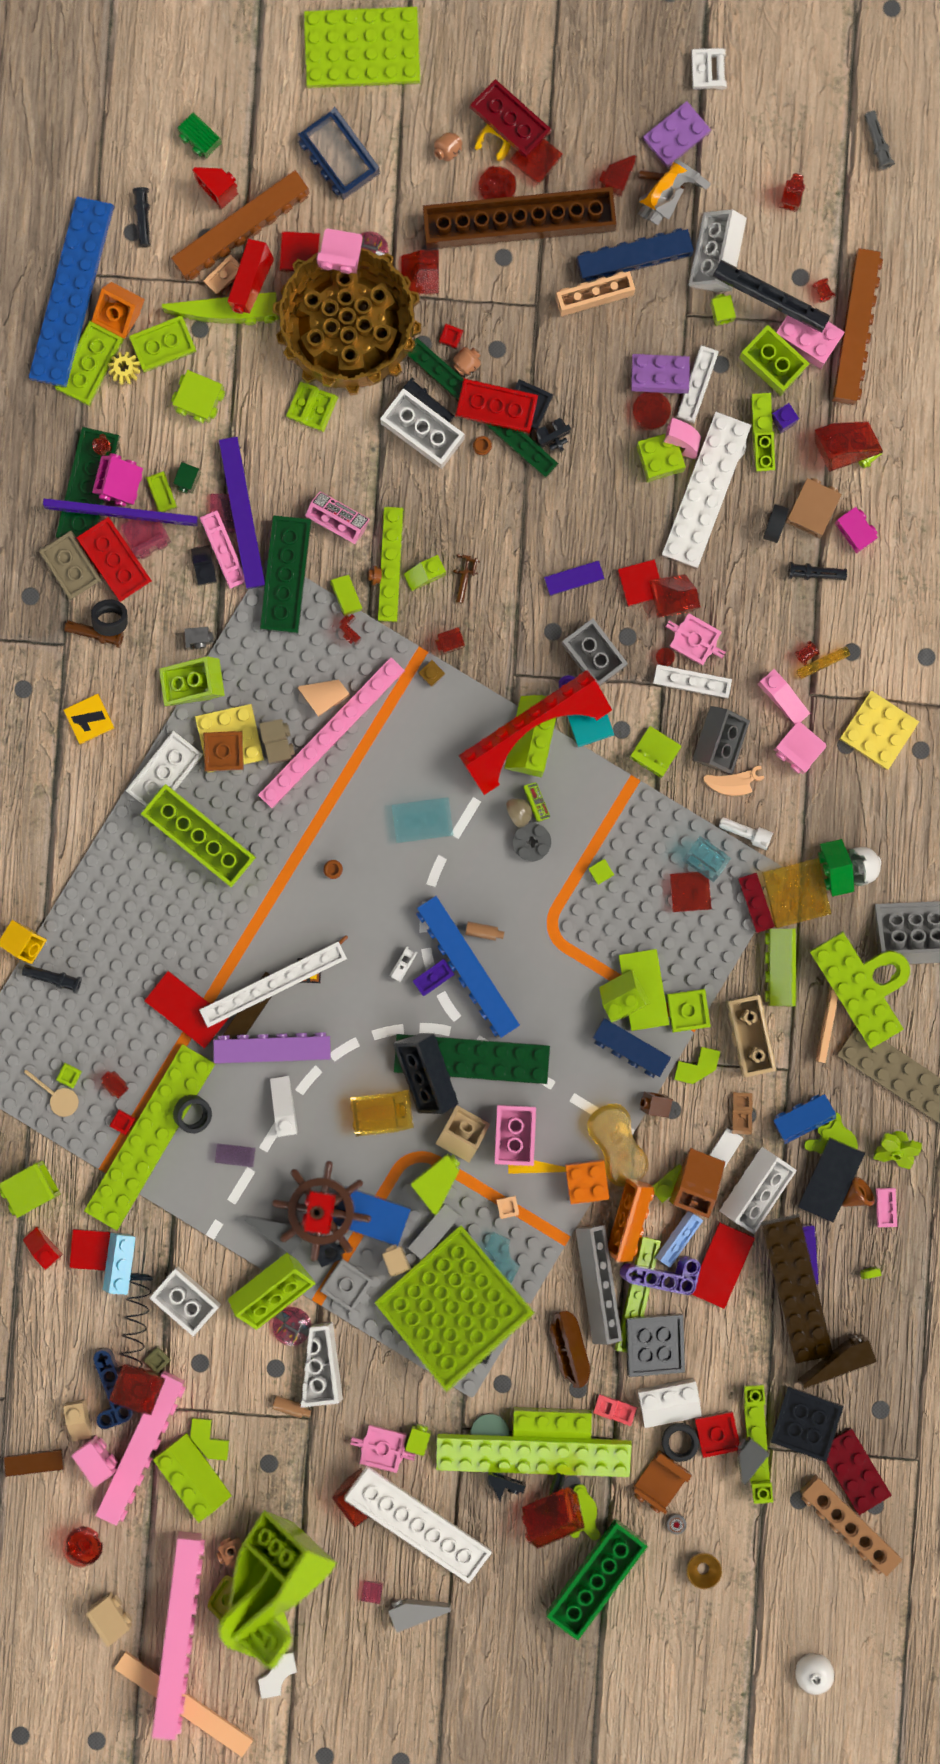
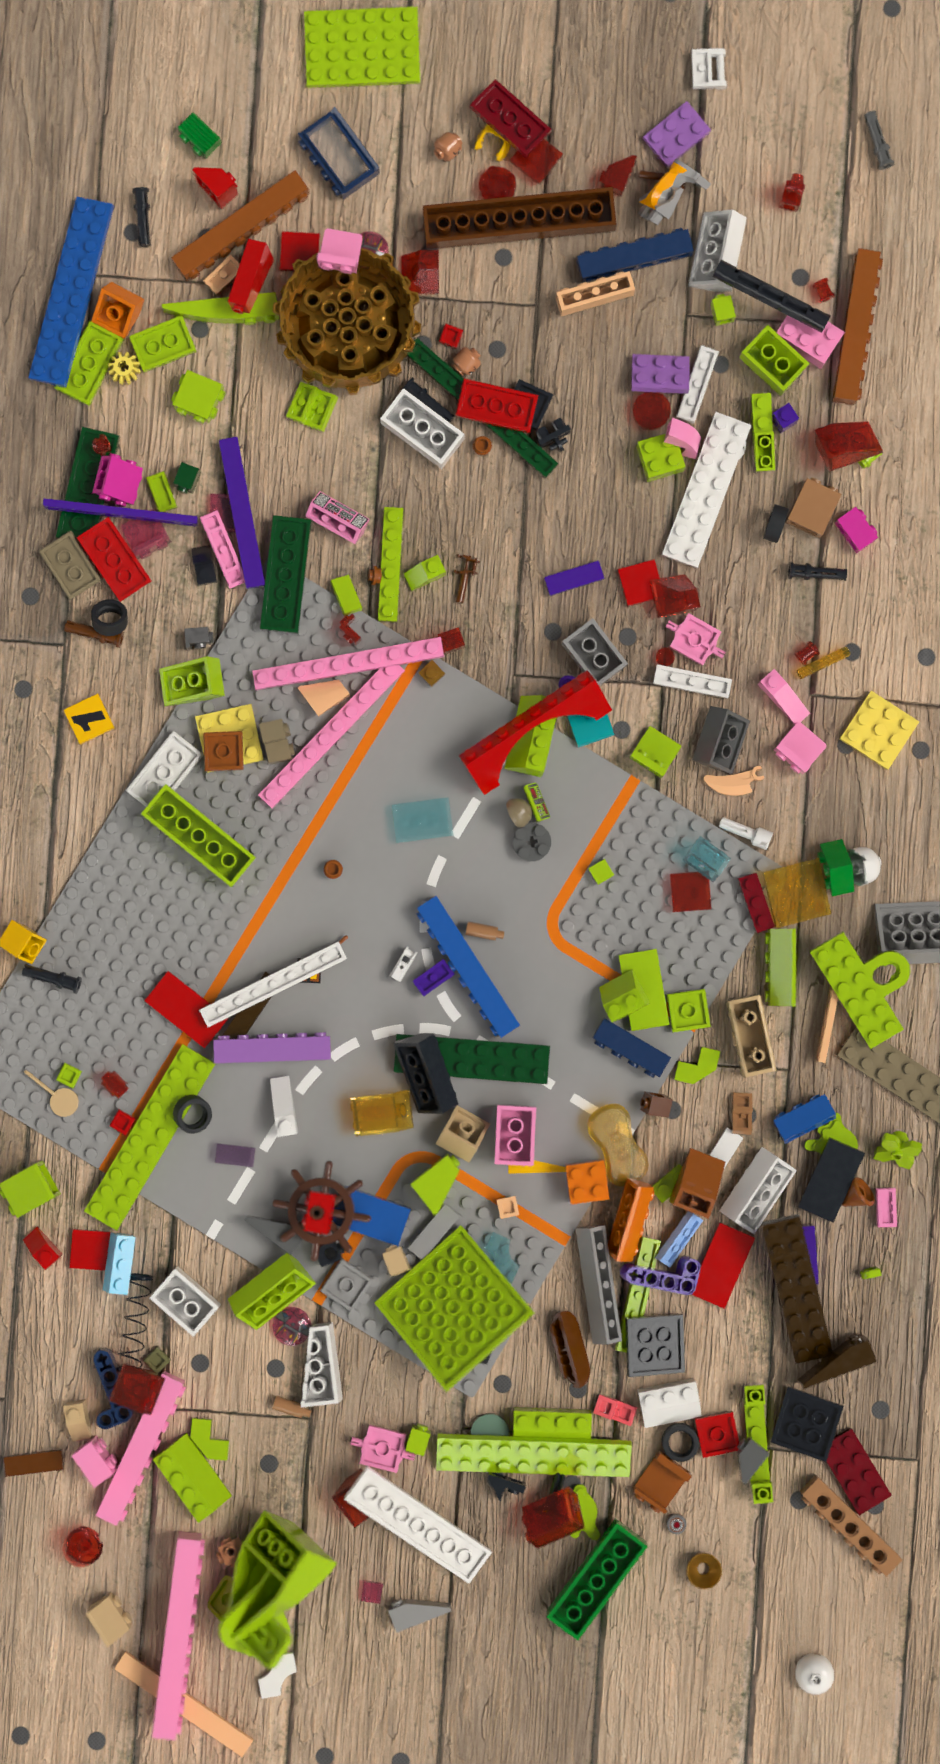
(348, 663): none -> bright pink plate

